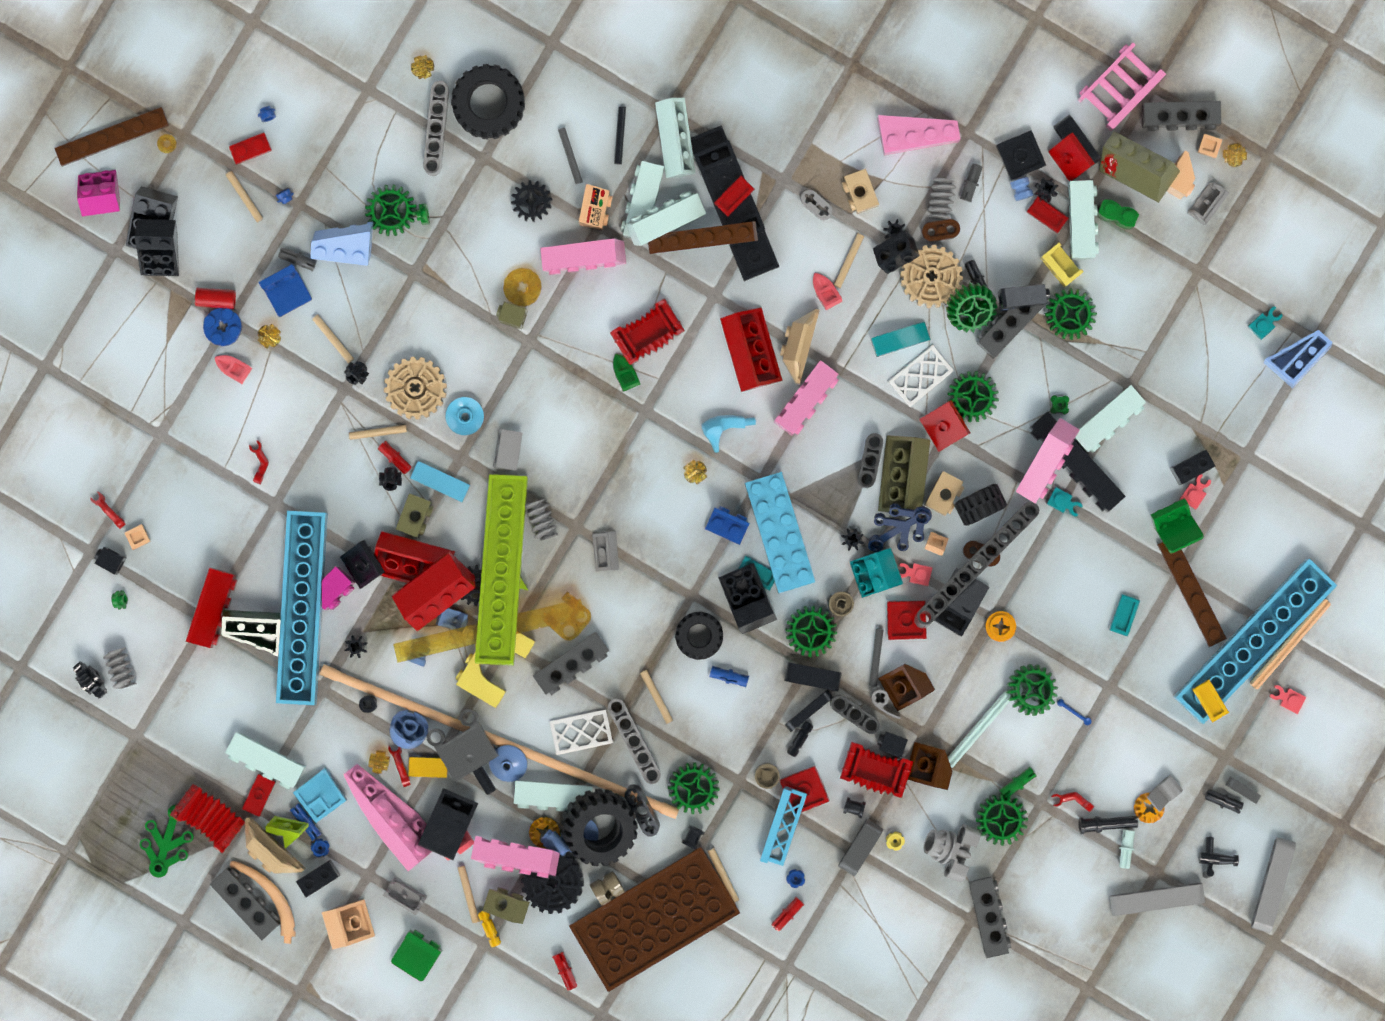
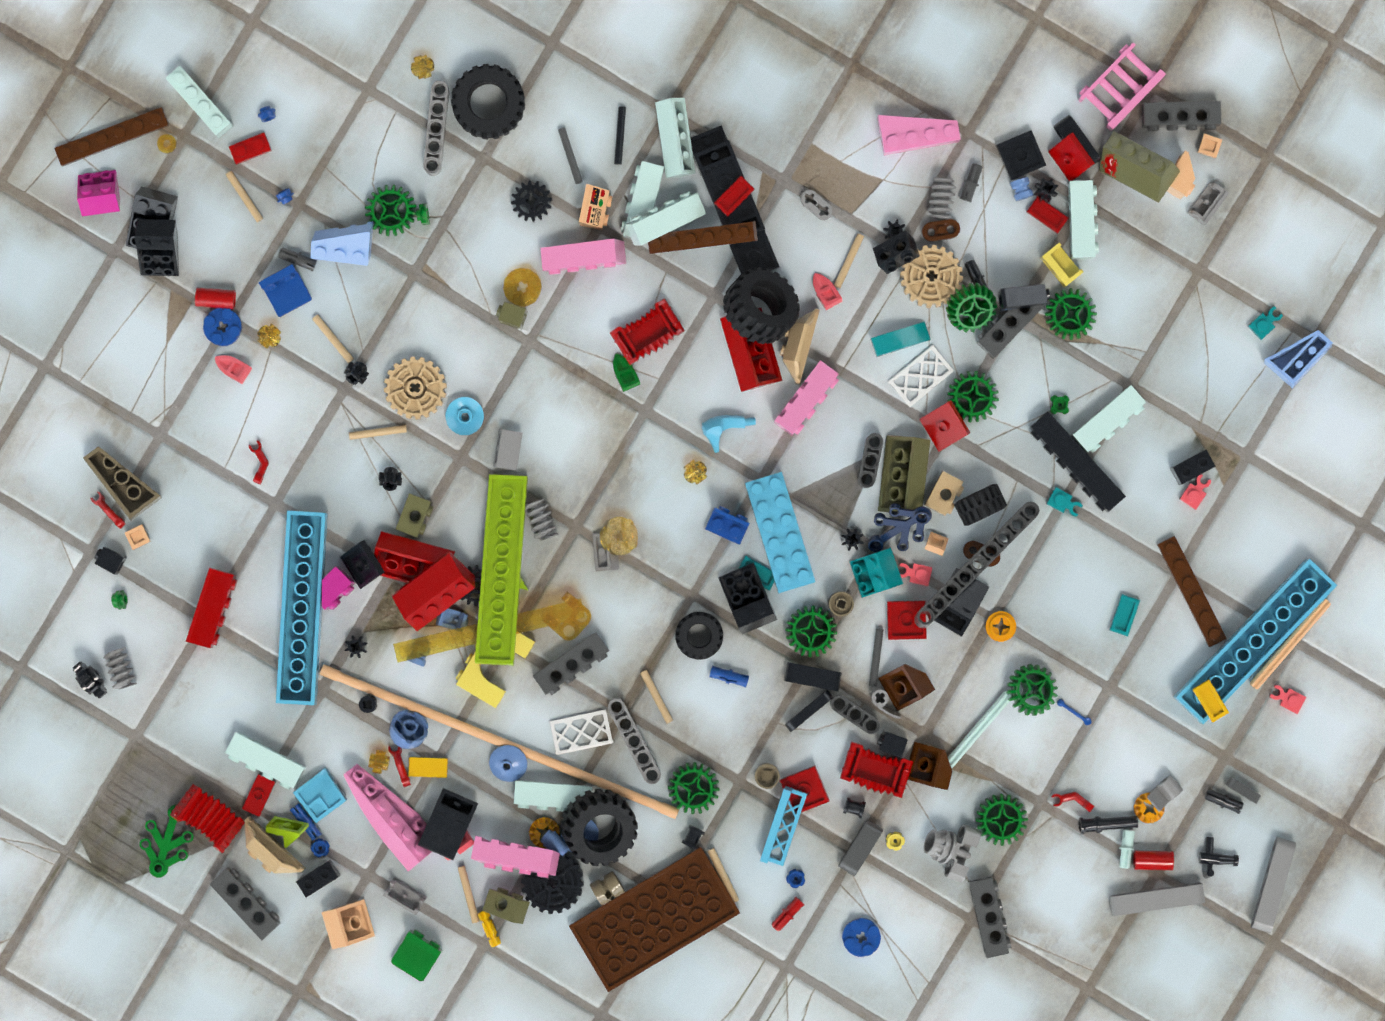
(125, 488): none -> dark tan wedge
(199, 101): none -> light aqua brick
(253, 628): wedge -> none
(285, 914): light nougat animal -> none
(394, 457): red axle -> none
(440, 481): medium azure tile -> none
(467, 752): dark grey piece -> none
(565, 971): red axle -> none
(628, 531): none -> clear yellow plate
(642, 801): black beam -> none
(751, 321): none -> black tyre
(800, 739): black axle -> none
(856, 927): none -> blue plate
(861, 180): tan brick -> none
(1018, 782): green pin -> none
(1048, 461): bright pink wedge -> none
(1122, 216): green brick -> none
(1153, 860): none -> red pin
(1176, 526): green bracket -> none
(1235, 154): clear yellow gear -> none

